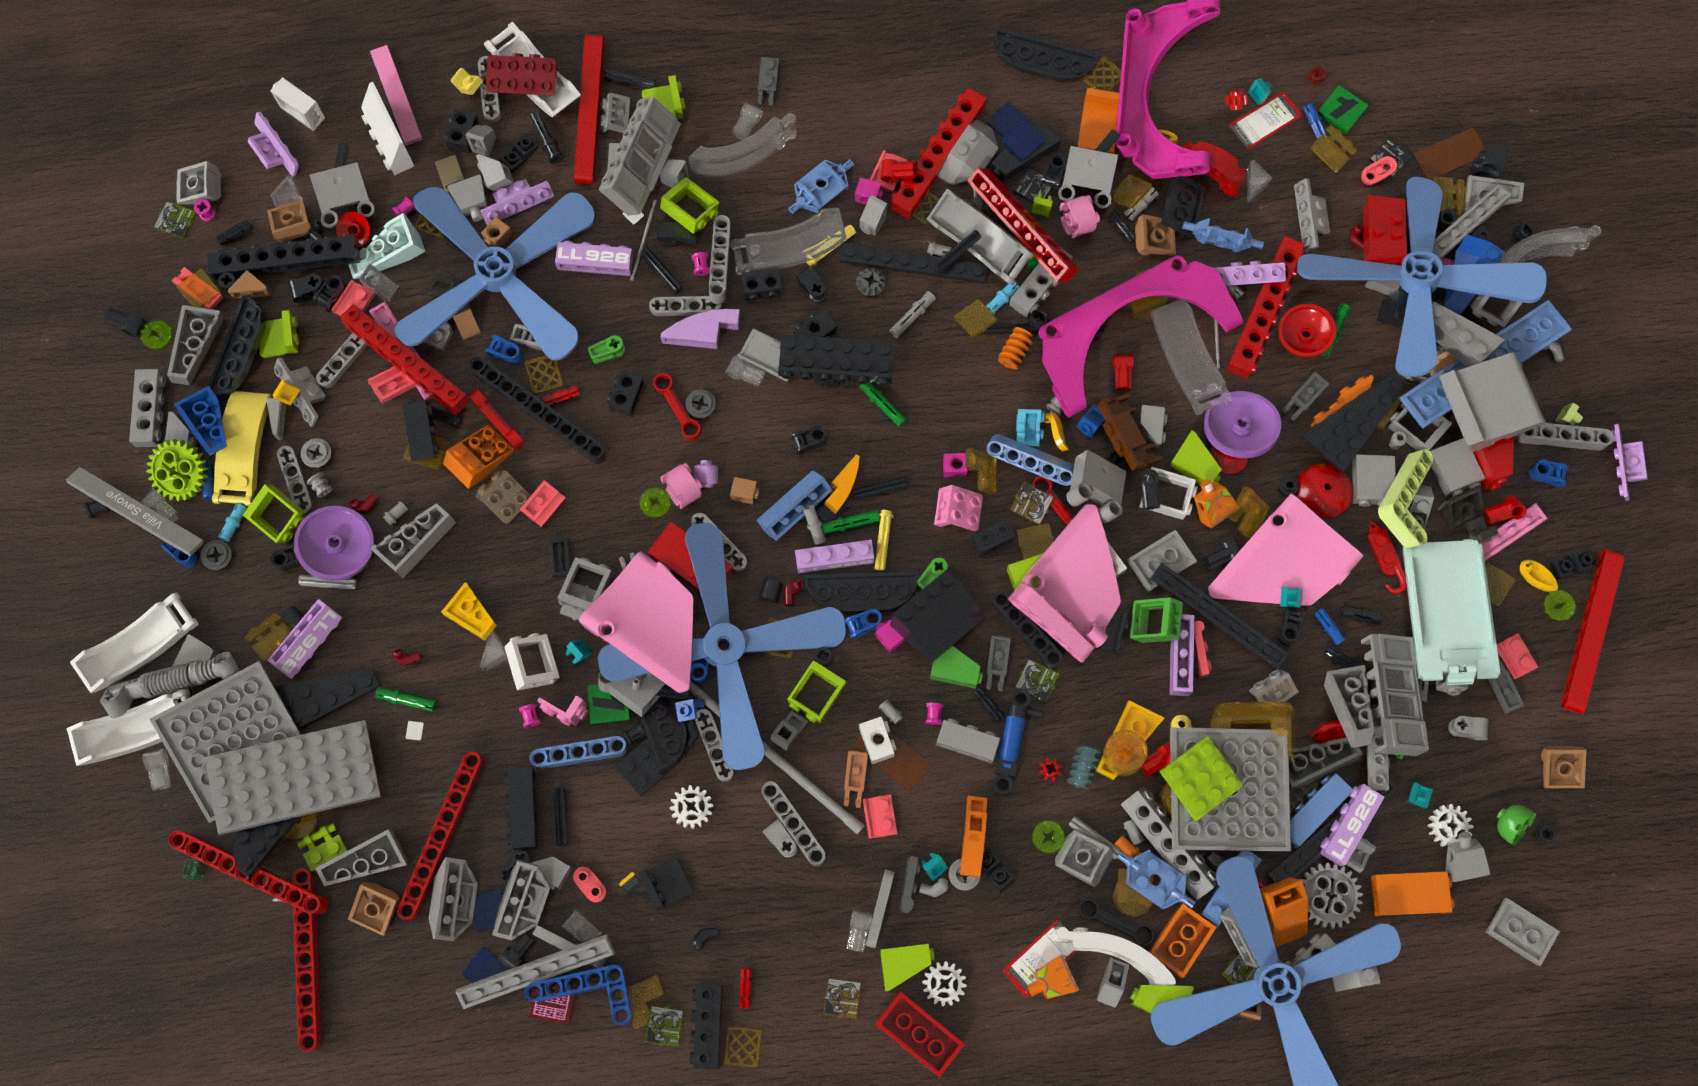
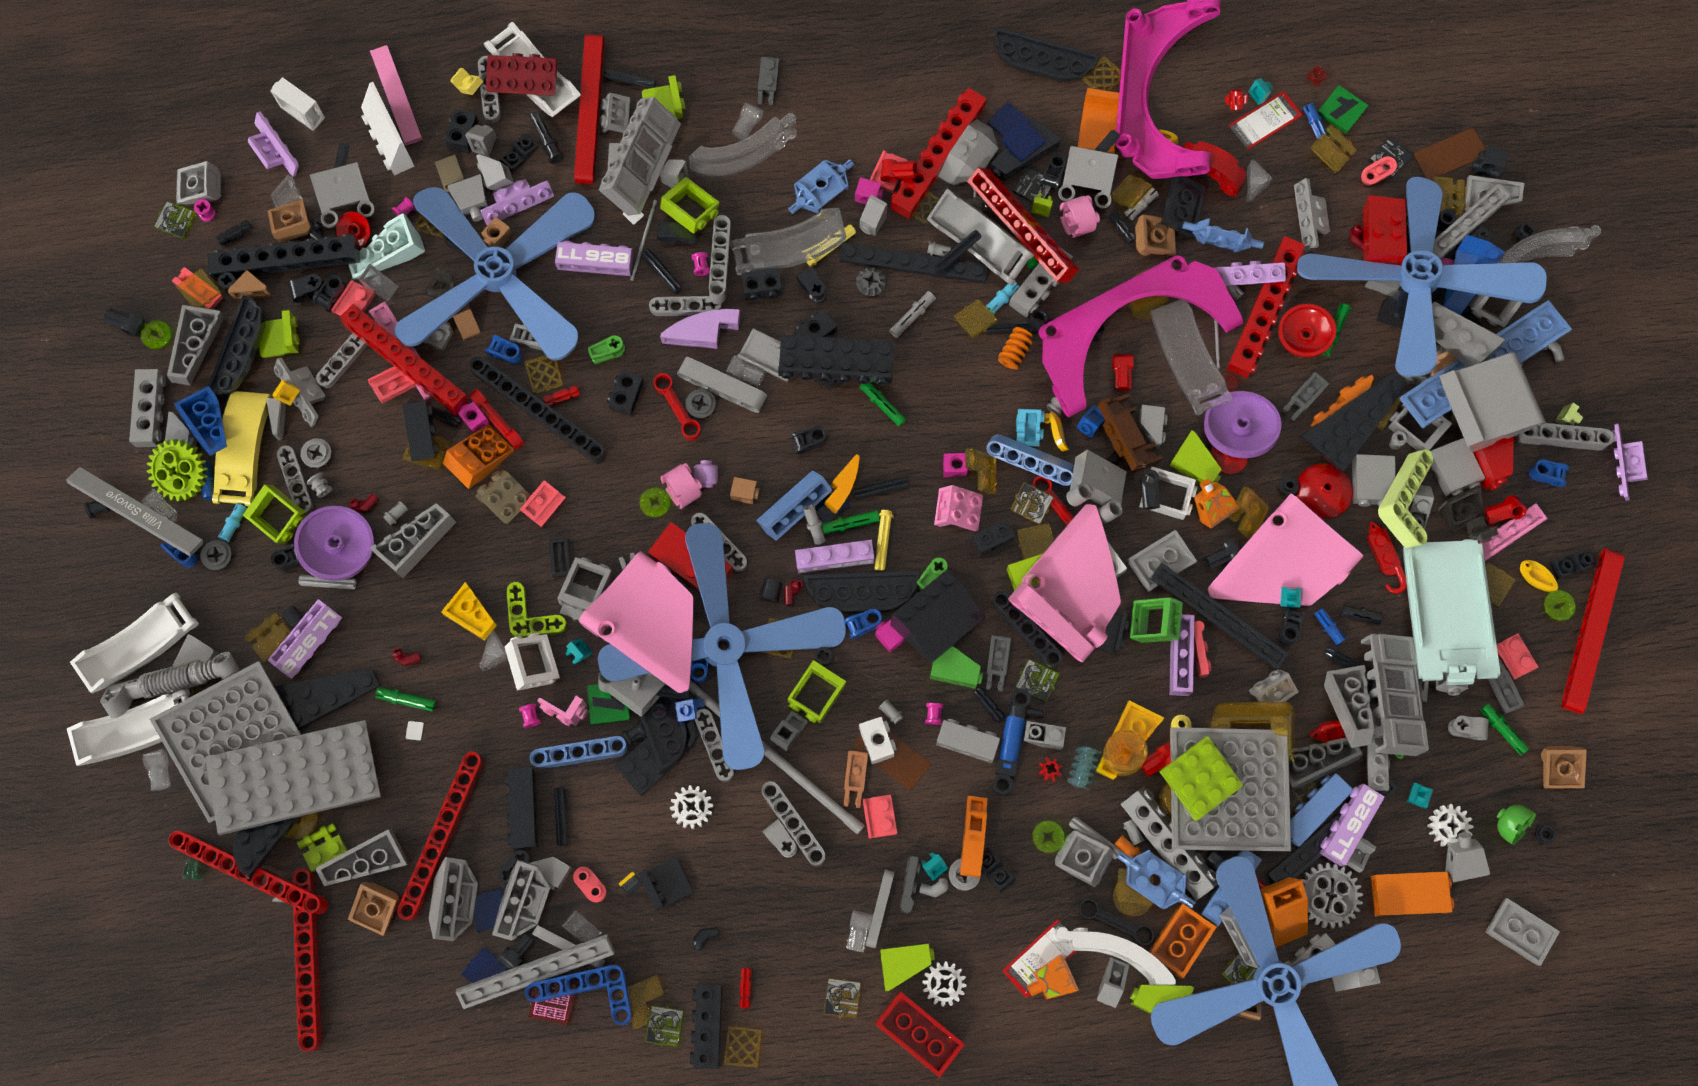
(476, 424): none -> dark pink brick
(523, 619): none -> lime beam
(722, 384): none -> light grey beam
(1045, 735): none -> light grey slope
(1231, 382): none -> clear red plate
(1497, 721): none -> green pin

